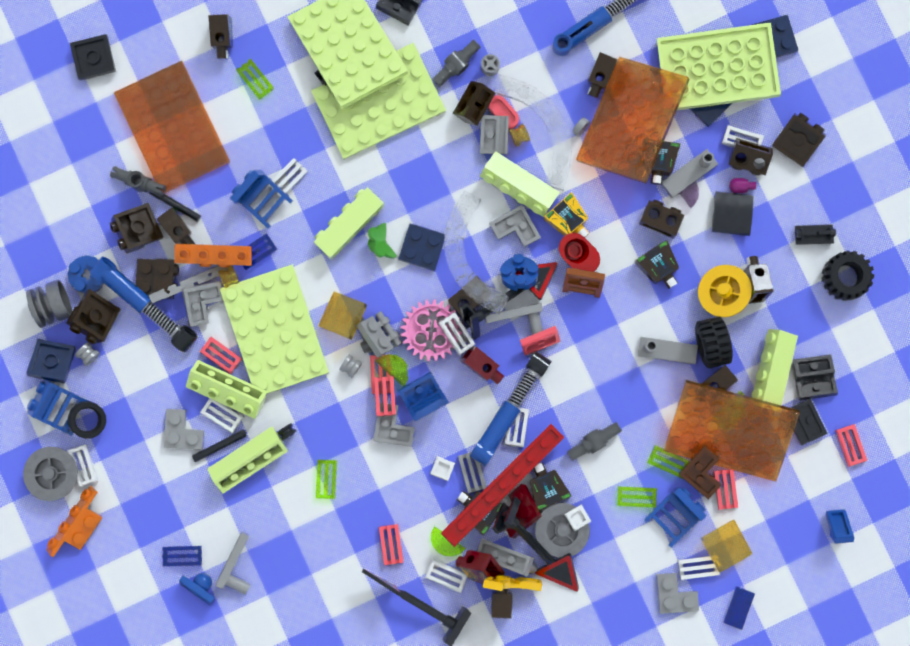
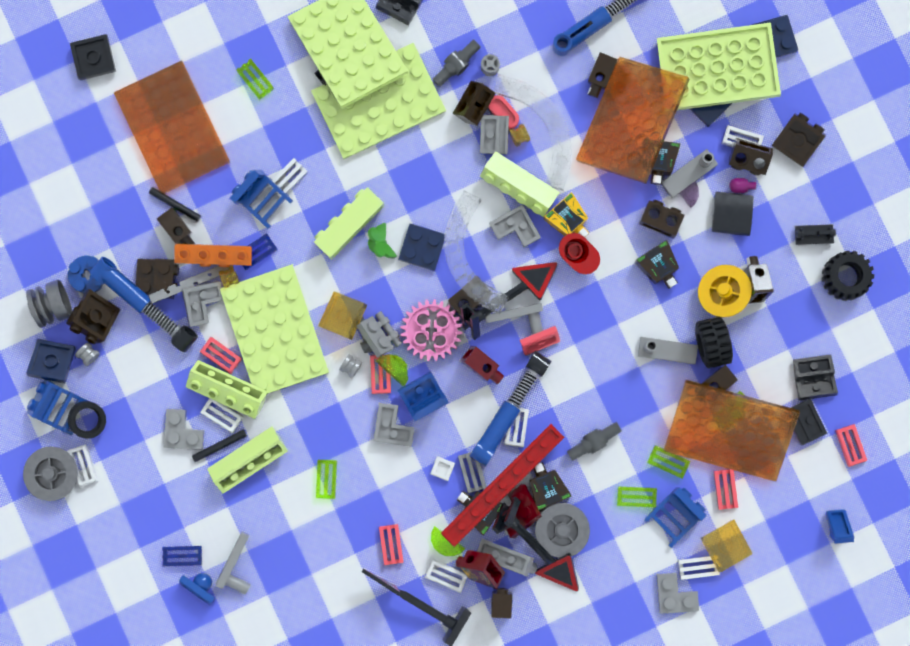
(78, 525): orange bracket -> none
(135, 228): dark brown plate -> none
(145, 185): dark grey pin -> none
(219, 26): dark brown torso -> none
(287, 431): black bush -> none
(389, 379): coral tile -> none
(448, 320): white tile -> none
(504, 582): yellow tile -> none
(523, 264): blue plate -> none
(577, 517): white tile -> none
(581, 126): light grey tile -> none
(583, 282): dark orange plate -> none
(697, 474): reddish brown plate -> none
(738, 608): clear blue tile -> none
(774, 366): yellowish green brick -> none

